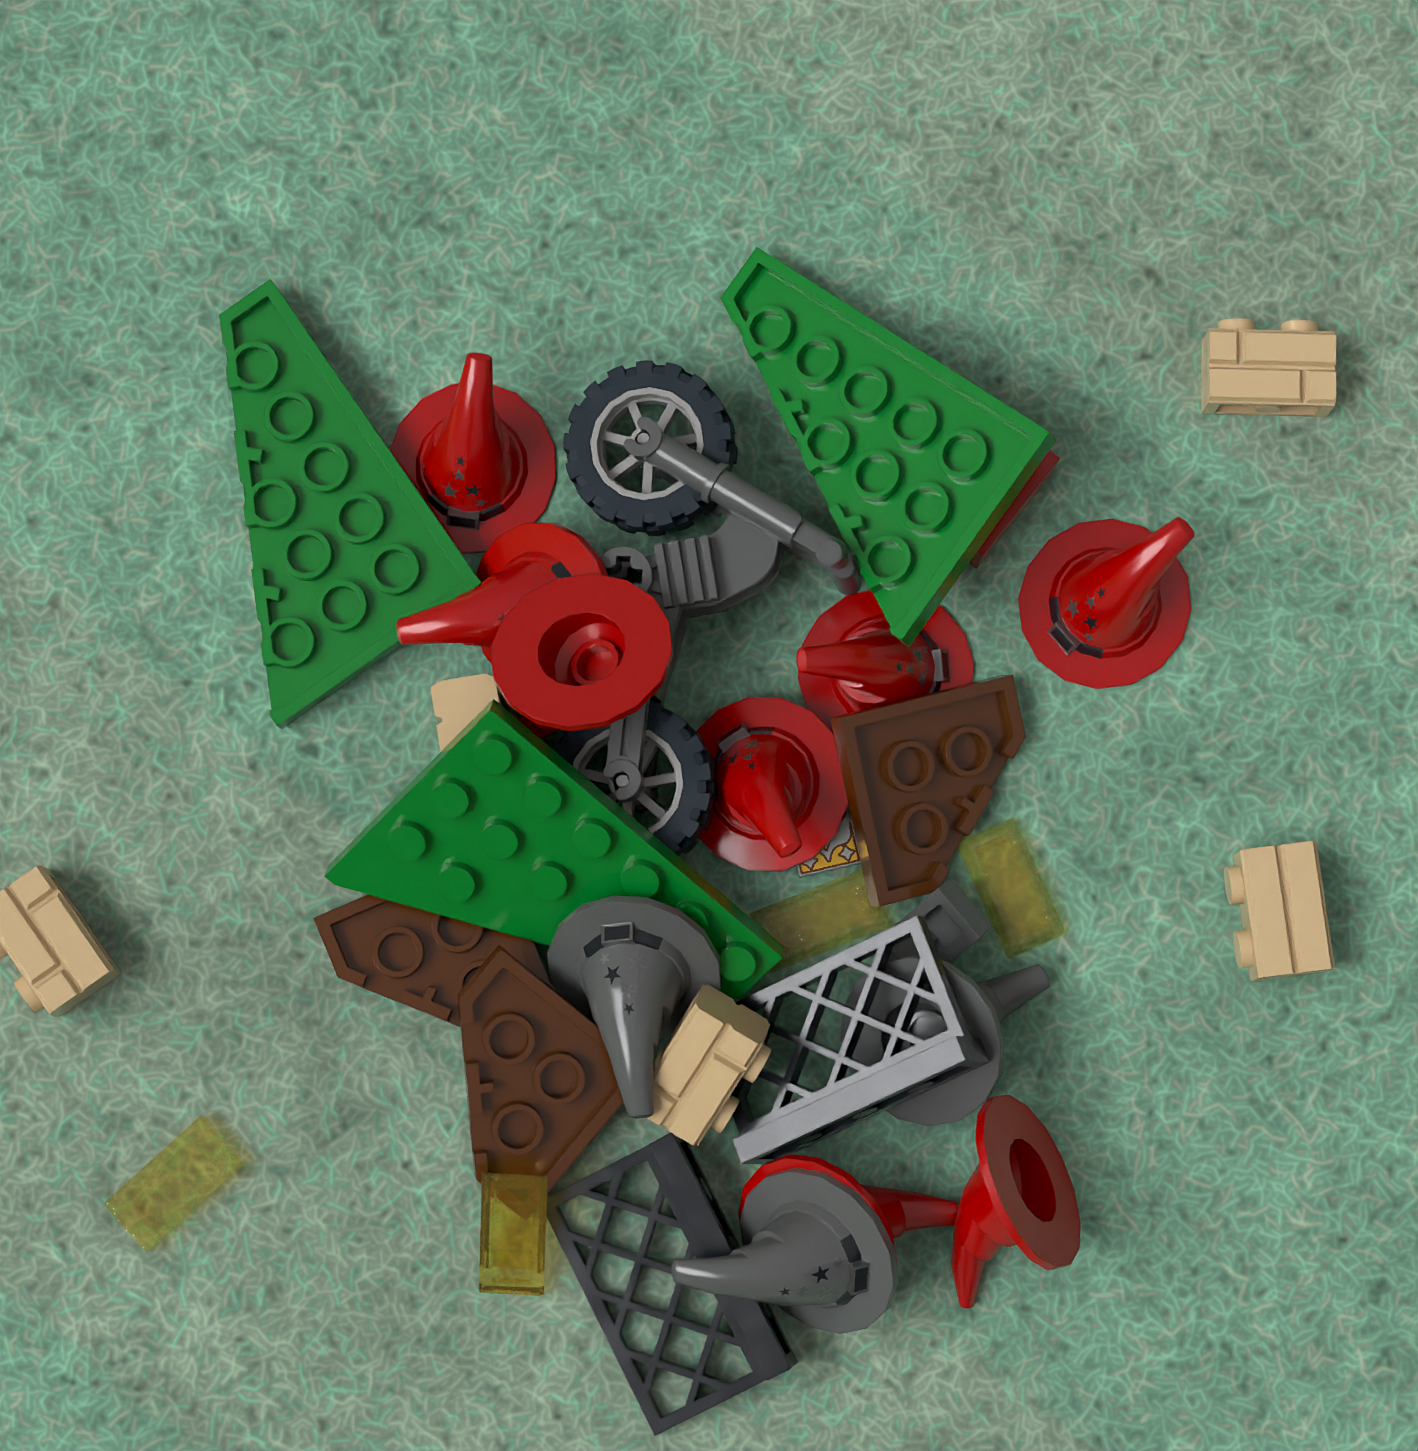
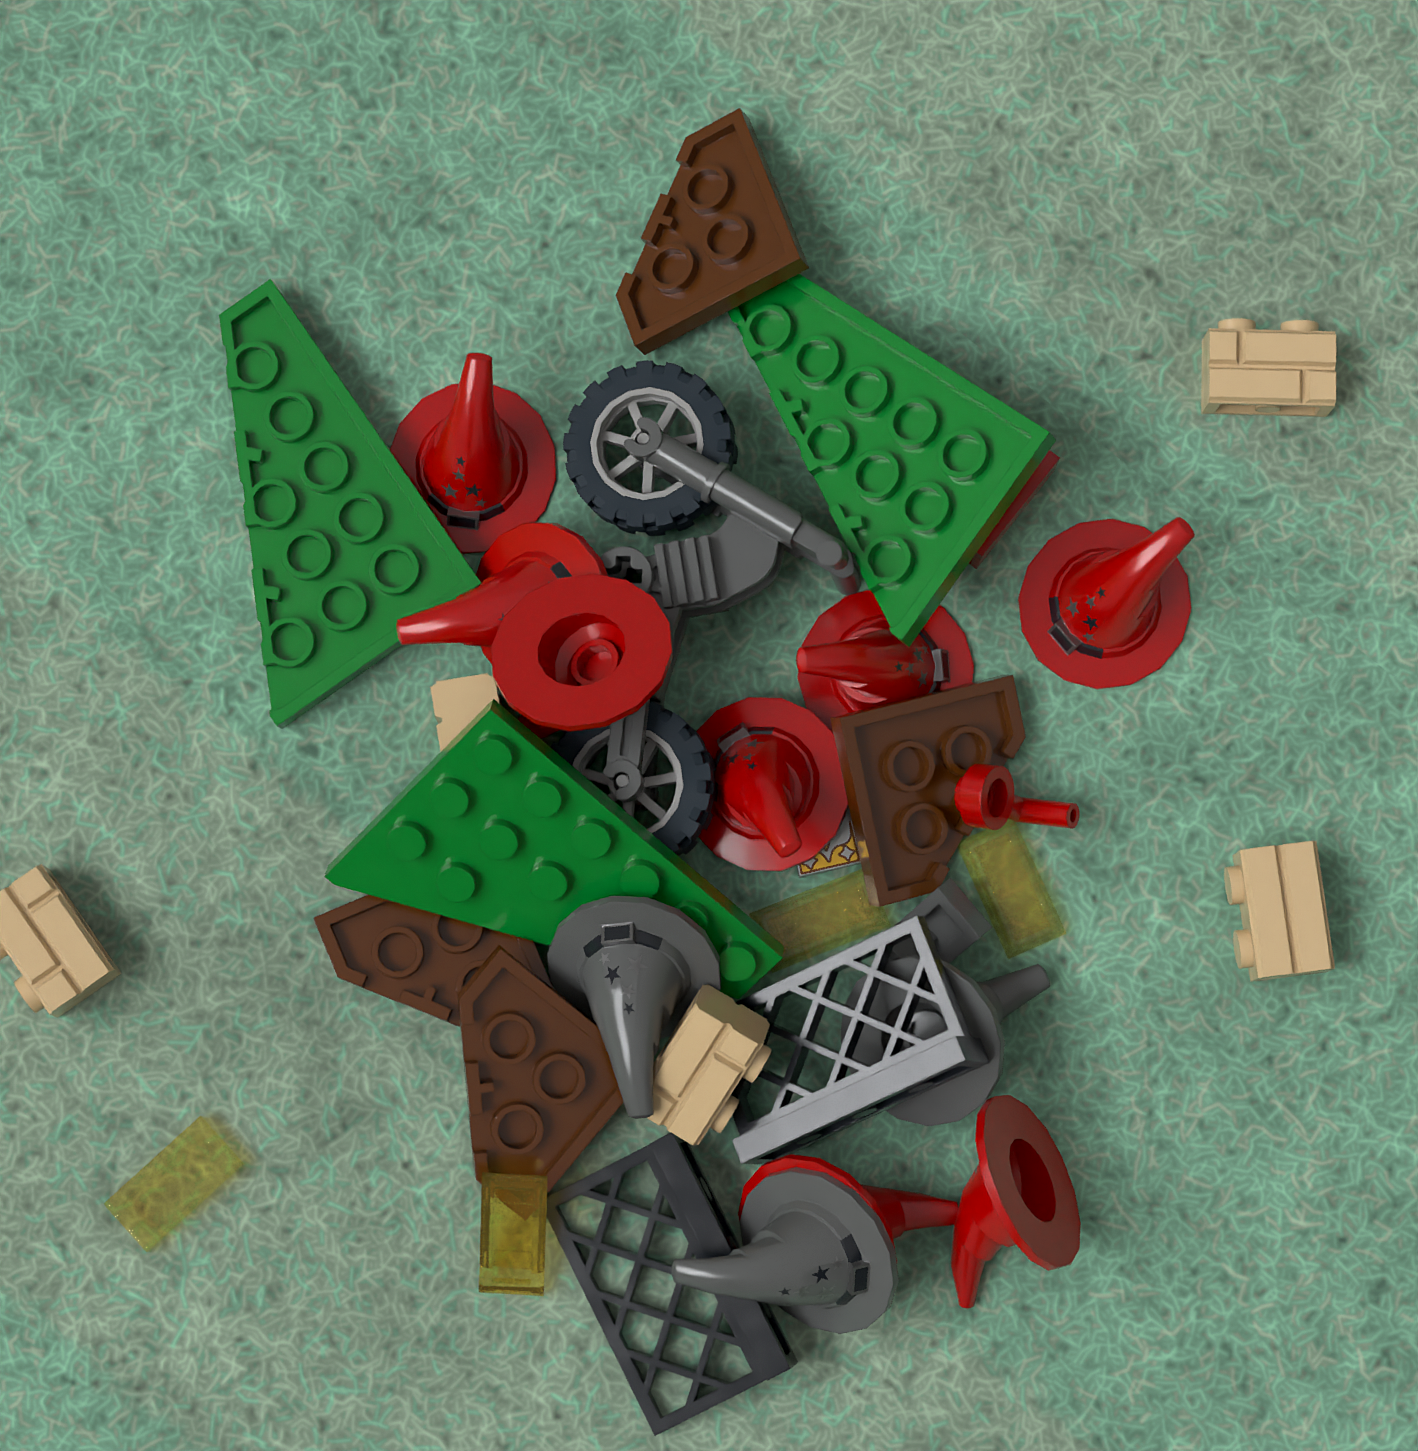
(719, 240): none -> reddish brown plate
(988, 800): none -> red plate

